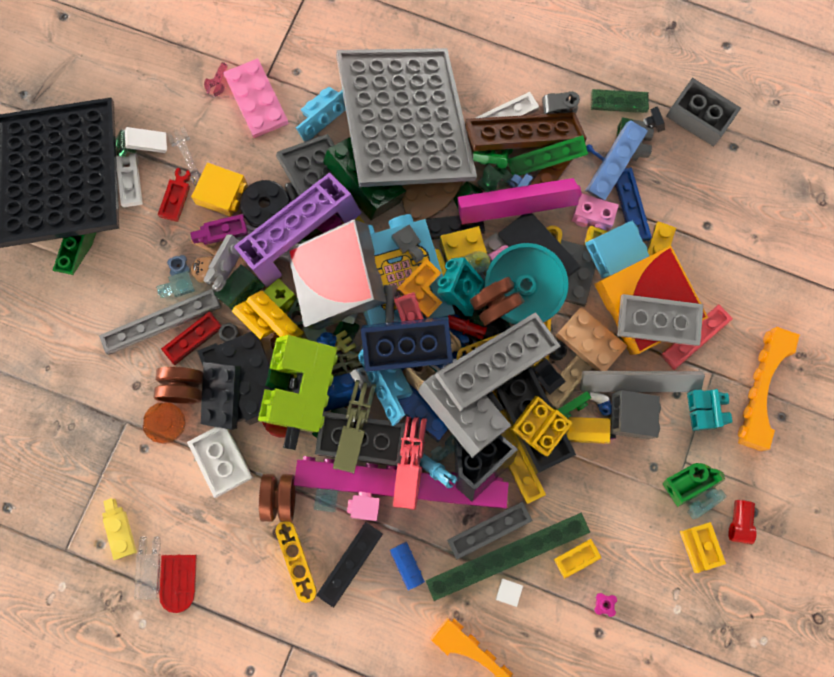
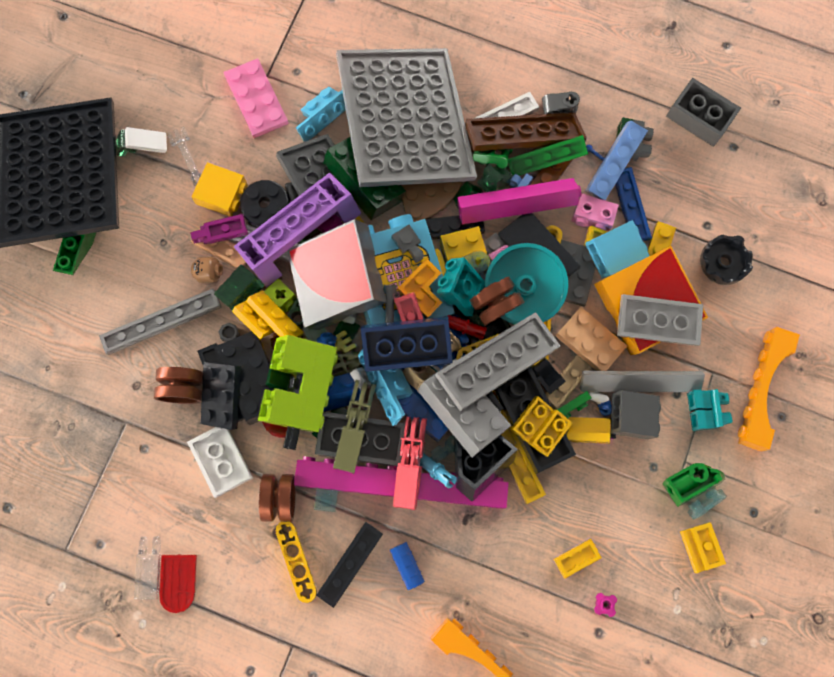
(118, 530): light yellow hinge -> none
(129, 180): white plate -> none
(164, 422): clear orange tile -> none
(174, 261): sand blue plate -> none
(175, 196): red plate -> none
(179, 285): clear light blue plate -> none
(191, 338): red tile -> none
(209, 83): clear pink bar -> none
(222, 263): light grey hinge -> none
(364, 507): bright pink brick -> none
(489, 530): dark grey plate -> none
(507, 556): clear green plate -> none
(509, 592): white tile -> none
(559, 353): black plate -> none
(619, 100): clear green plate -> none
(655, 120): black tile -> none
(678, 353): coral tile -> none
(734, 250): none -> black plate
(742, 527): red piece -> none

